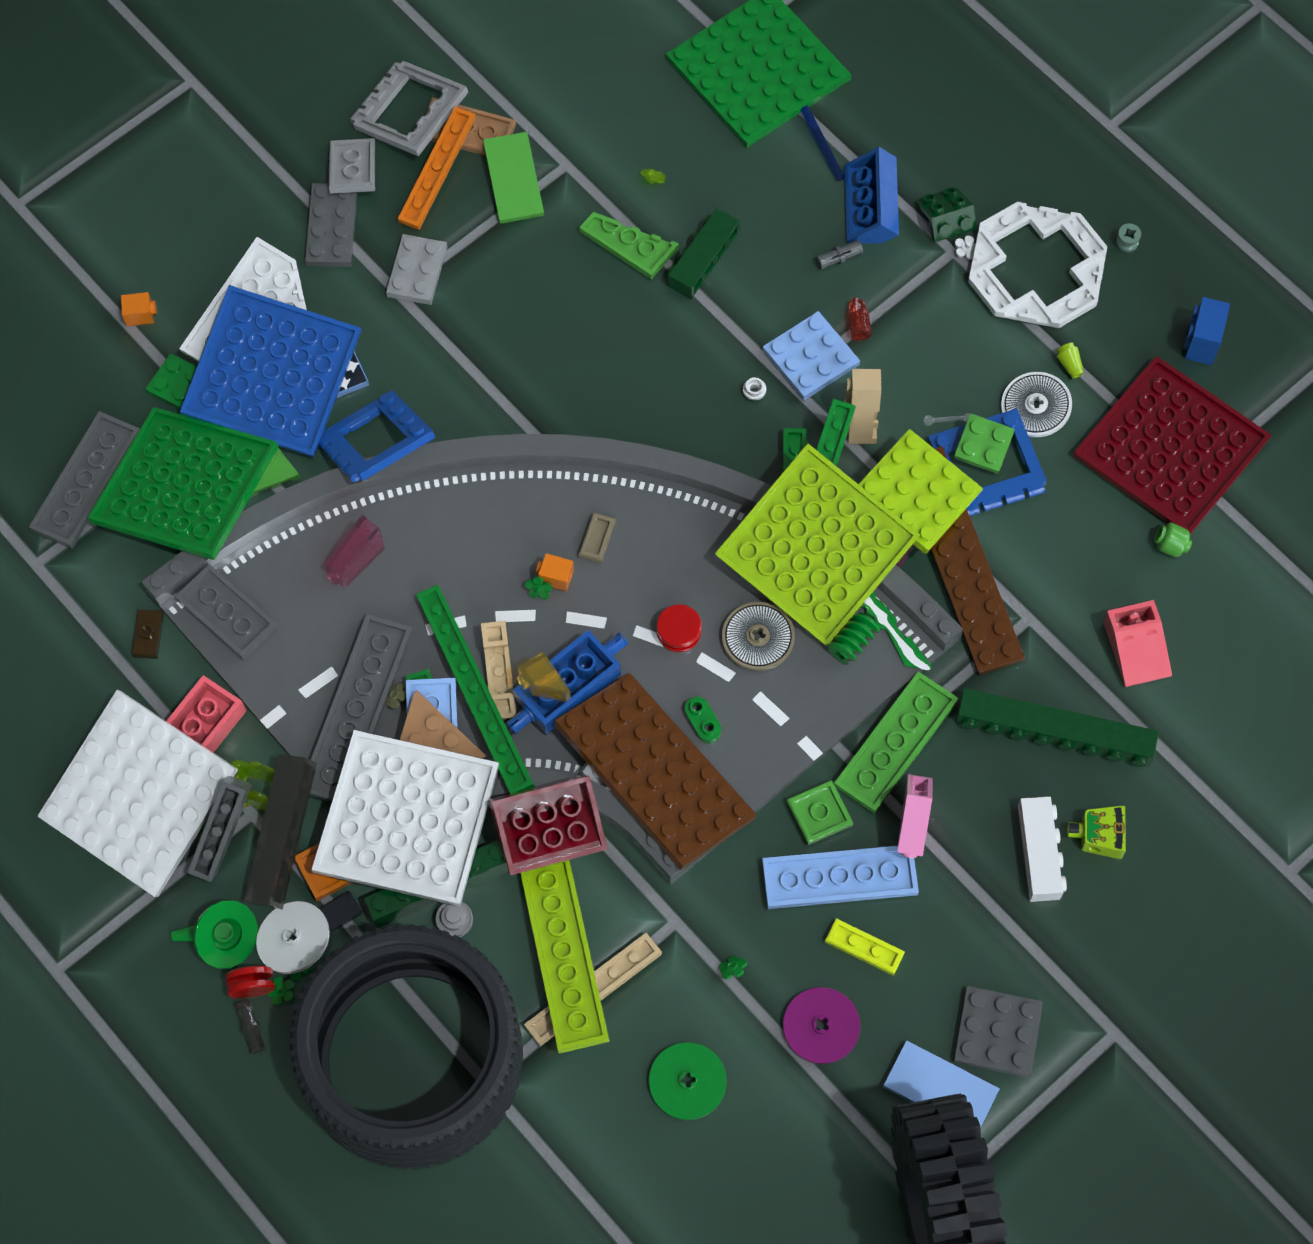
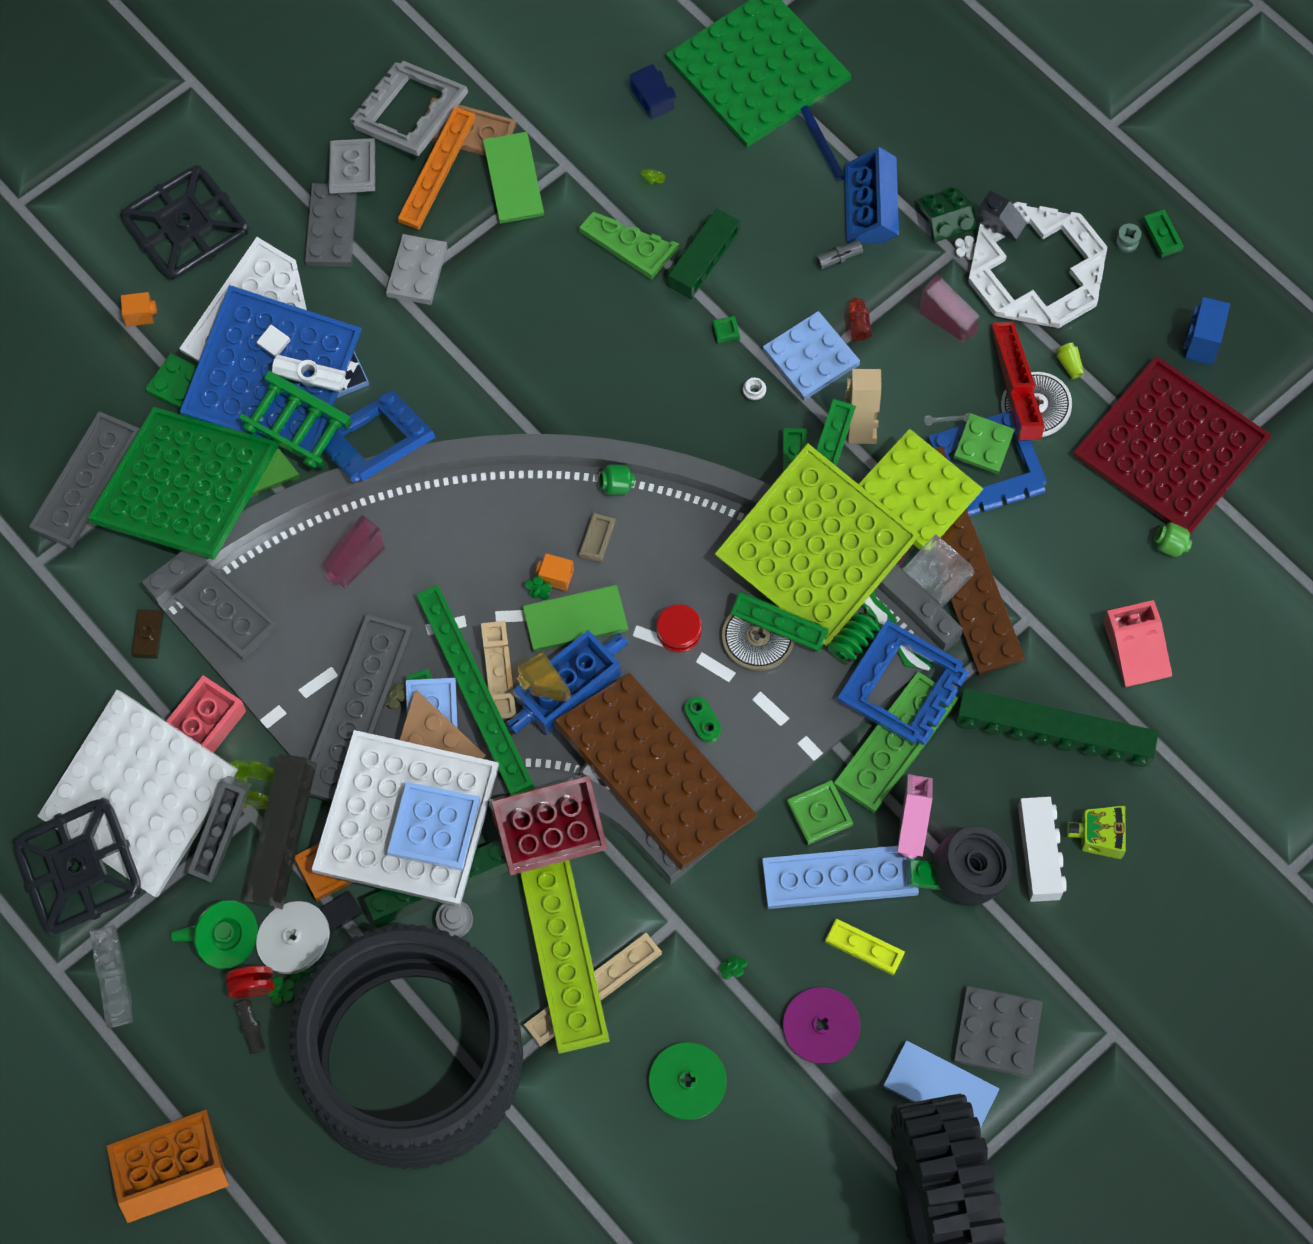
(91, 872): none -> black plate
(112, 976): none -> clear slope
(166, 1166): none -> orange slope
(182, 234): none -> black plate
(273, 341): none -> white tile
(296, 397): none -> green fence
(323, 377): none -> white piece
(434, 826): none -> light blue plate
(566, 618): none -> bright green tile
(616, 479): none -> green head
(652, 91): none -> clear blue brick
(726, 329): none -> green tile
(779, 621): none -> green tile
(872, 668): none -> blue hinge
(920, 874): none -> green plate
(939, 570): none -> clear slope
(948, 310): none -> clear pink slope
(972, 865): none -> black wheel
(1001, 216): none -> black slope
(1018, 381): none -> red slope
(1163, 233): none -> green plate

